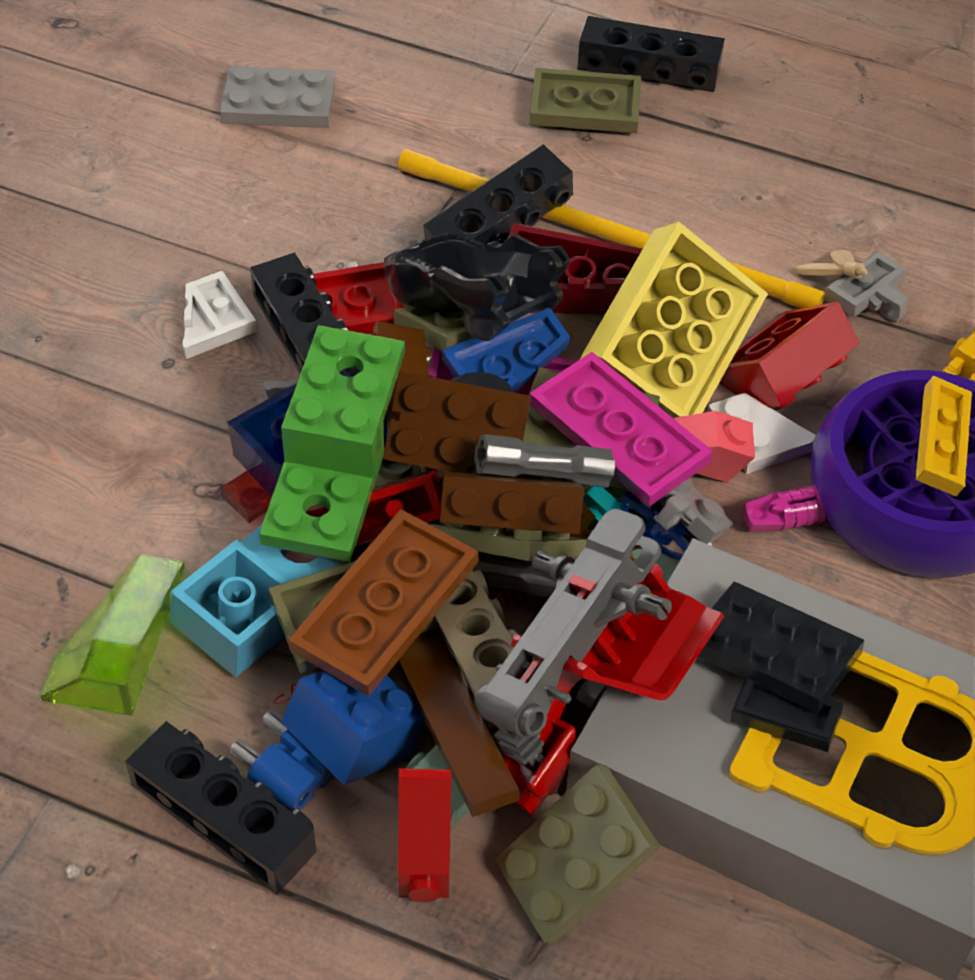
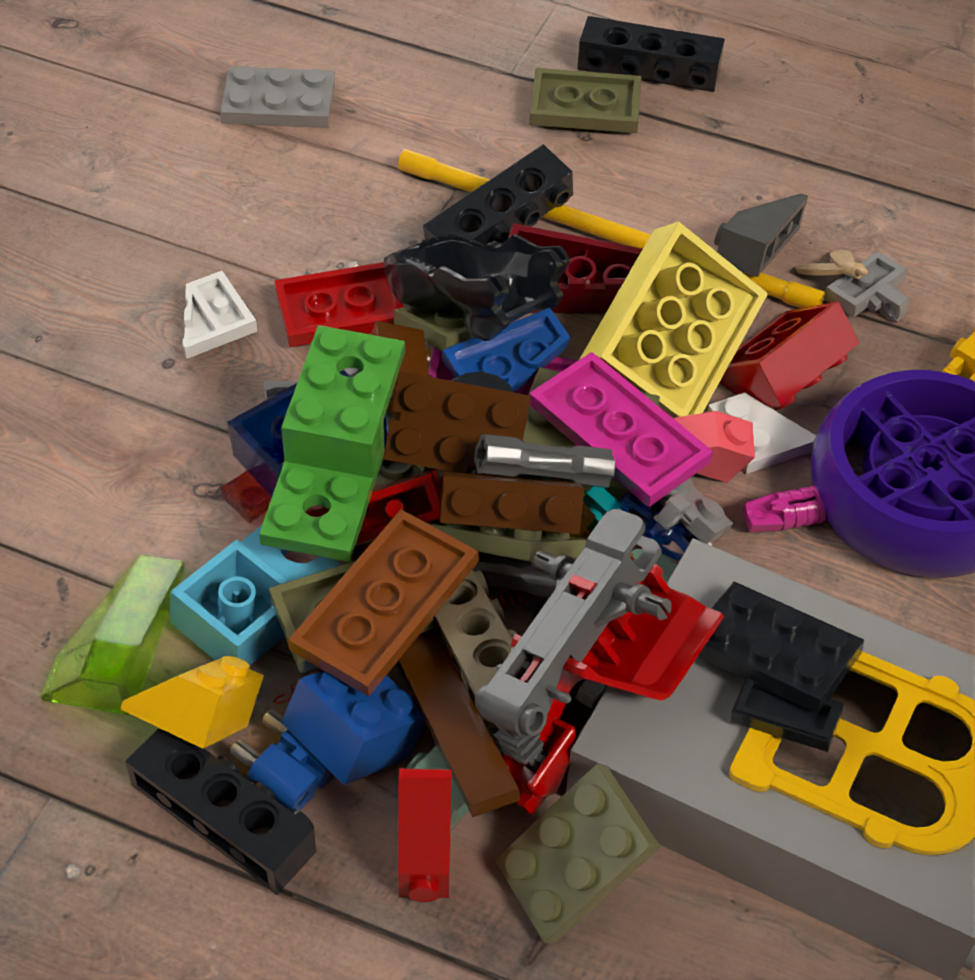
(201, 702): none -> yellow slope
(293, 305): black brick -> none
(760, 233): none -> dark grey slope
(944, 436): yellow plate -> none

